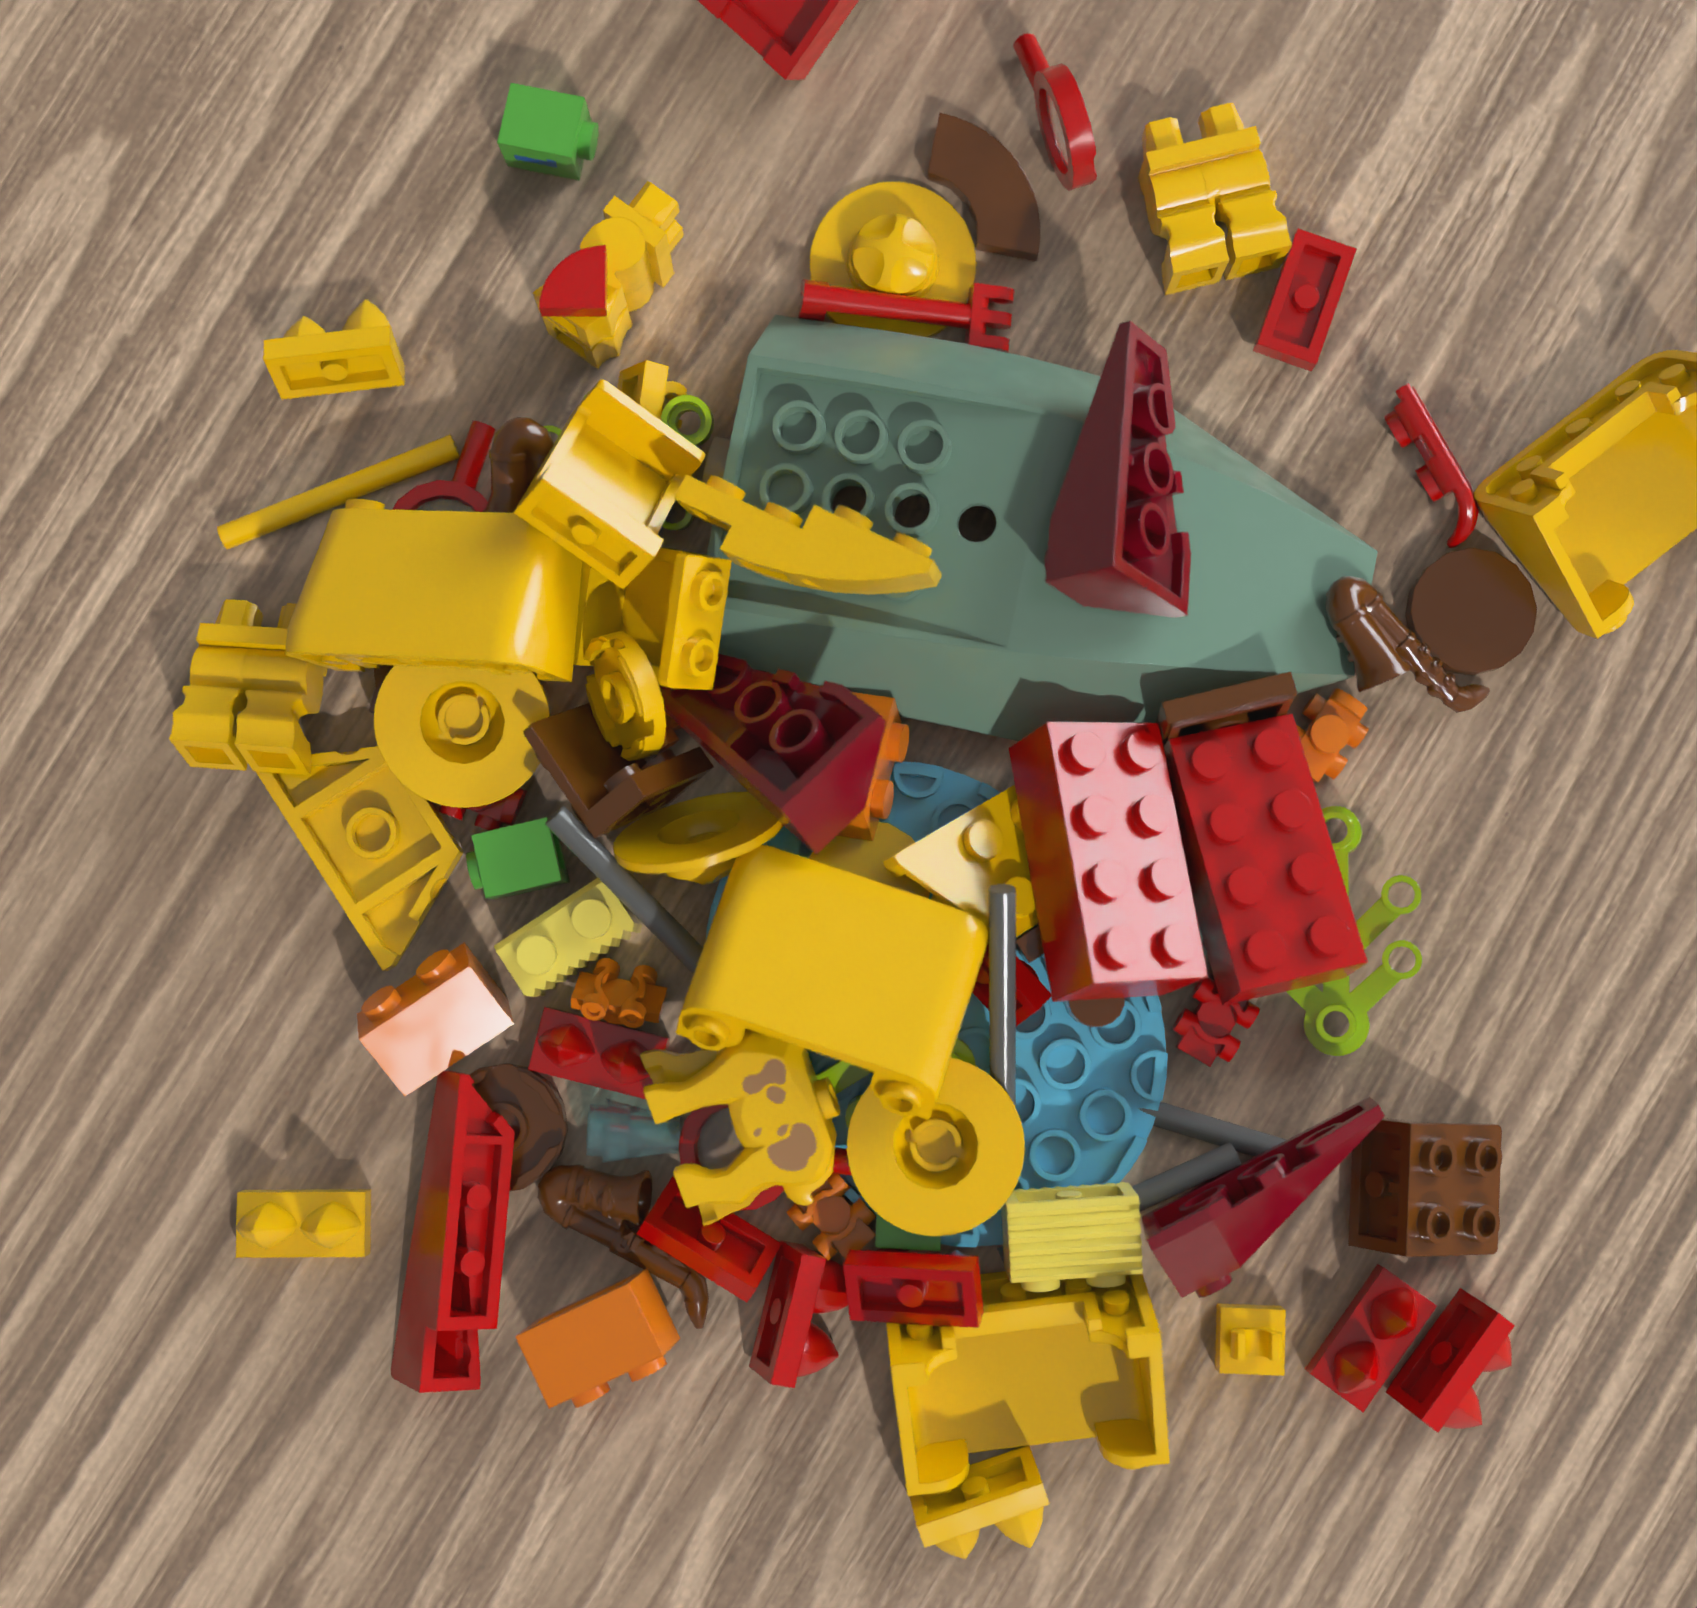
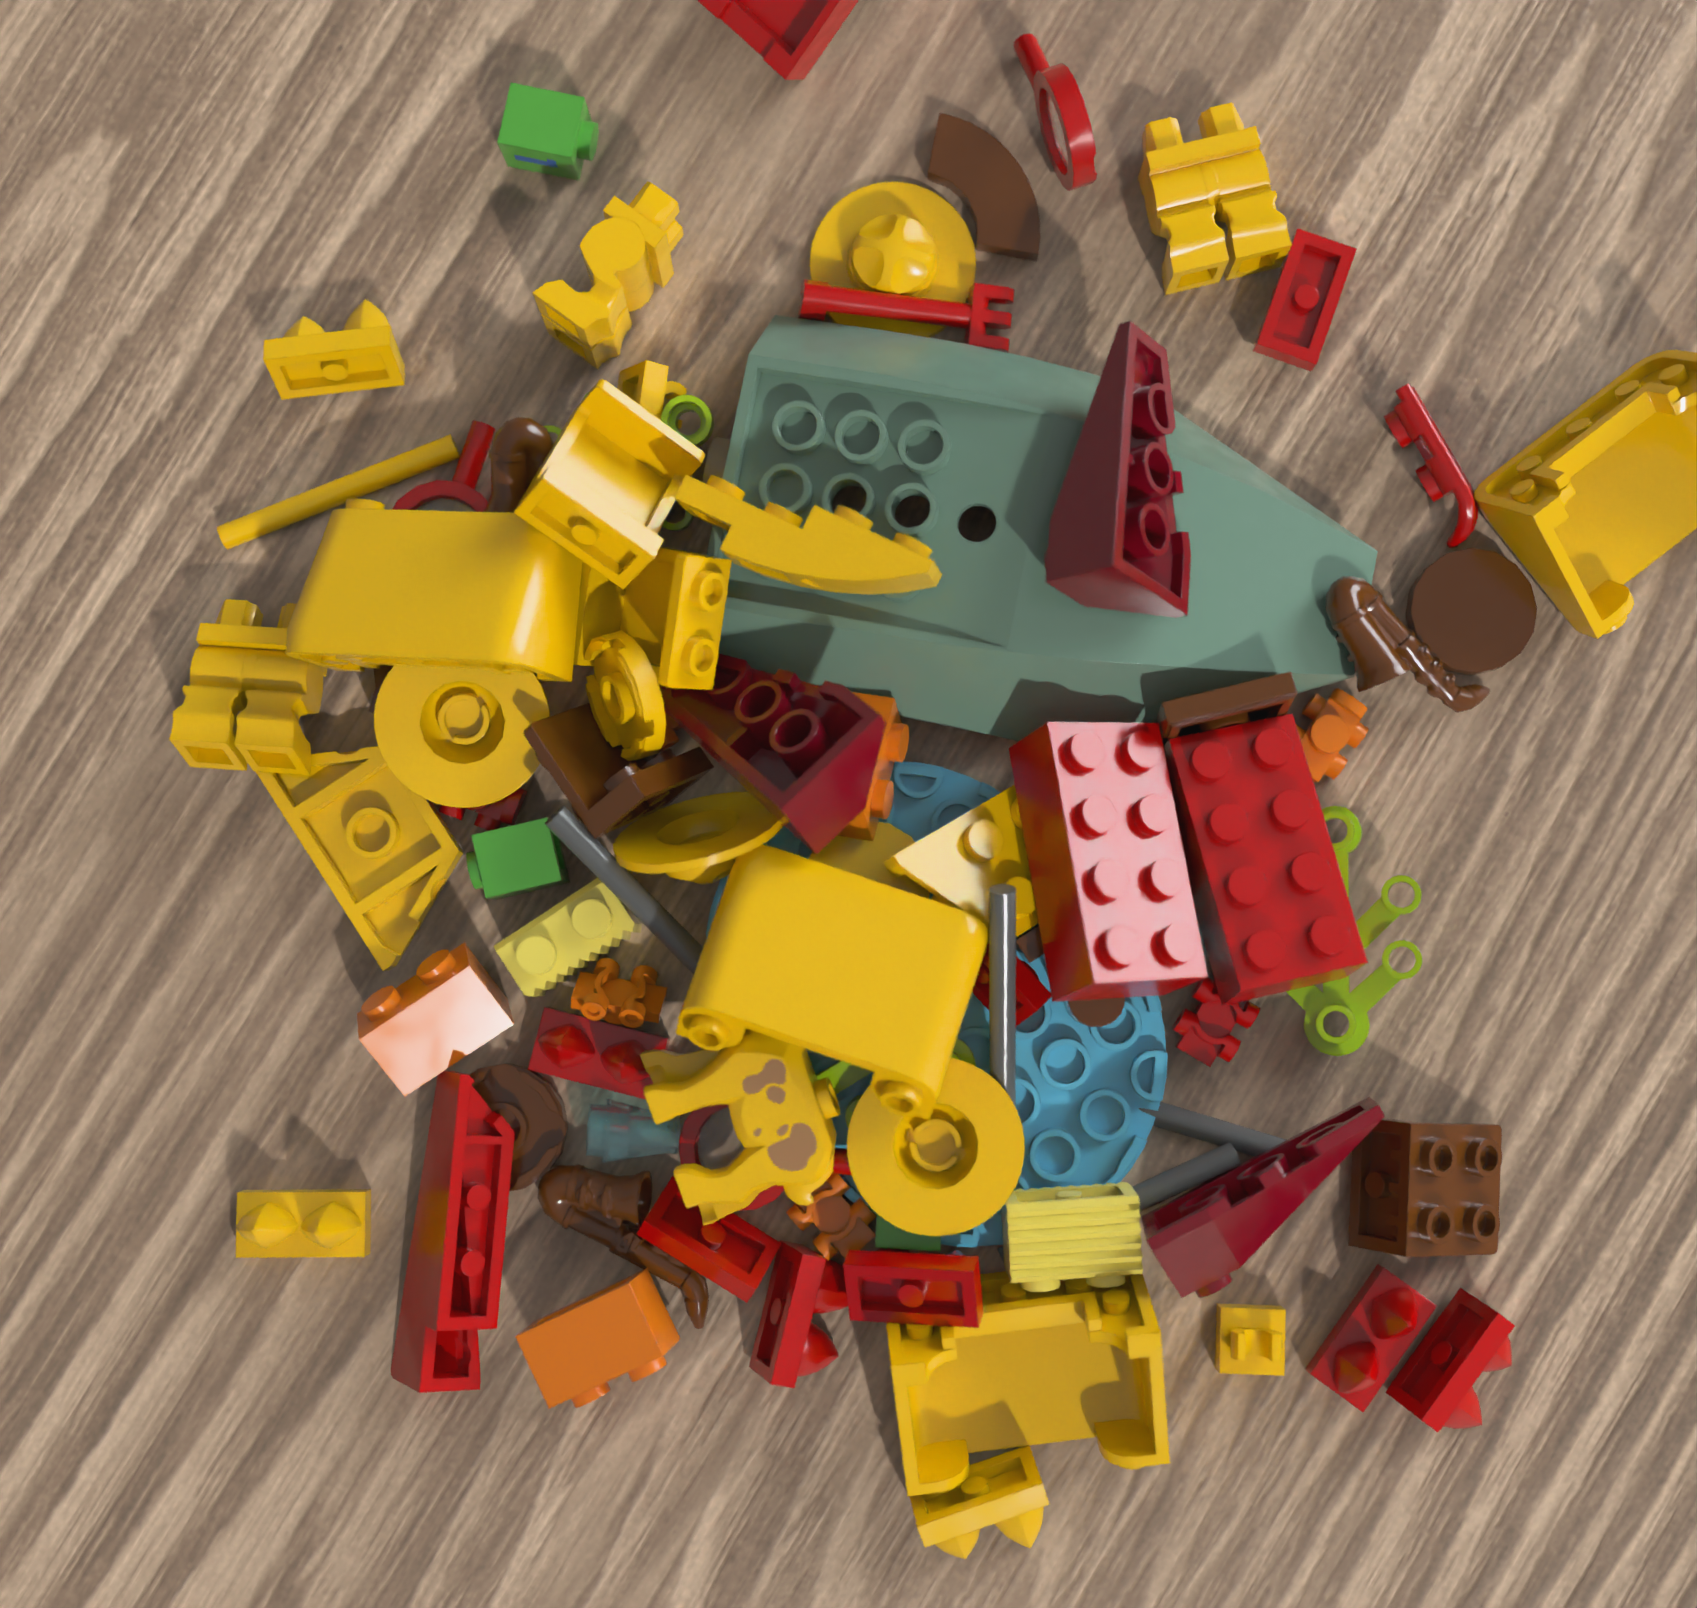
(577, 285): red tile -> none

